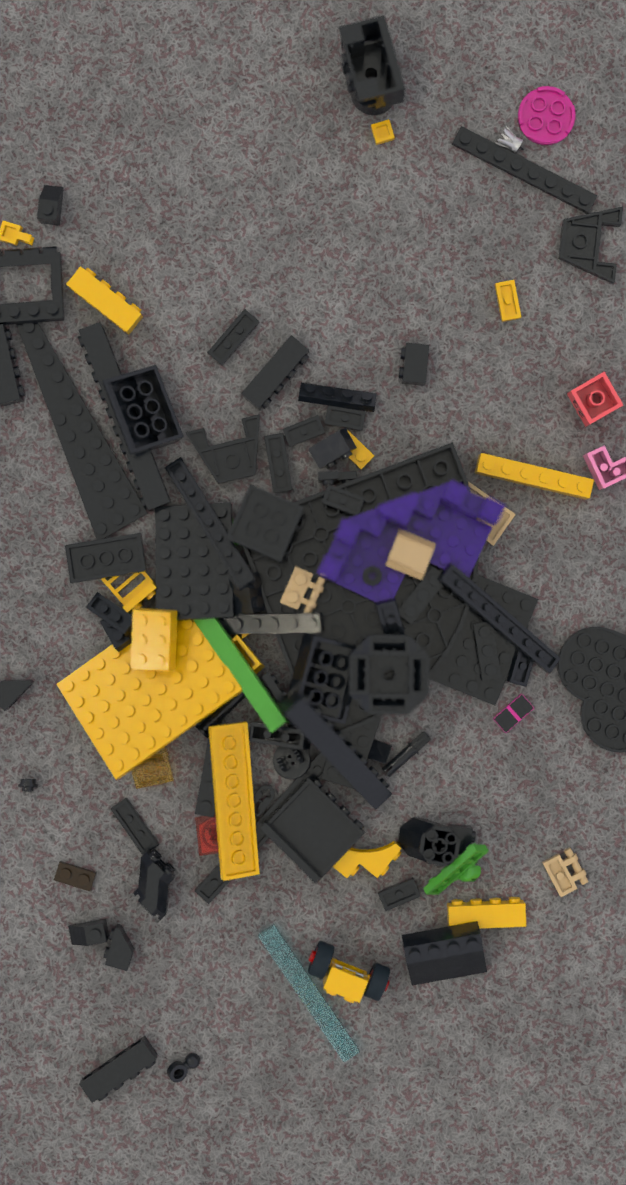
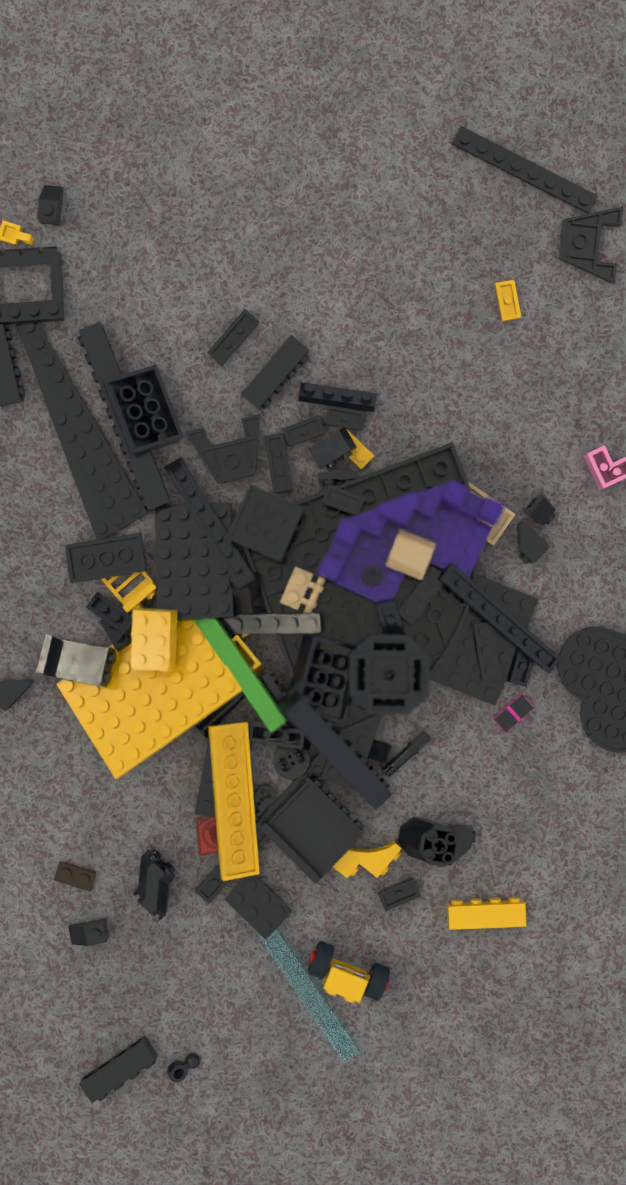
(28, 785): black plate -> none
(76, 661): none -> panel
(104, 300): yellow brick -> none
(120, 950): black slope -> none
(134, 826): black tile -> none
(153, 770): clear yellow plate -> none
(258, 905): none -> black plate
(367, 54): black brick -> none
(382, 132): yellow plate -> none
(415, 364): black brick -> none
(444, 953): black slope -> none
(462, 869): bright green plate -> none
(510, 141): flat silver piece -> none
(530, 543): none -> black slope
(534, 476): yellow brick -> none
(540, 510): none -> black slope
(546, 115): dark pink tile -> none
(560, 875): tan plate -> none
(594, 399): coral brick -> none

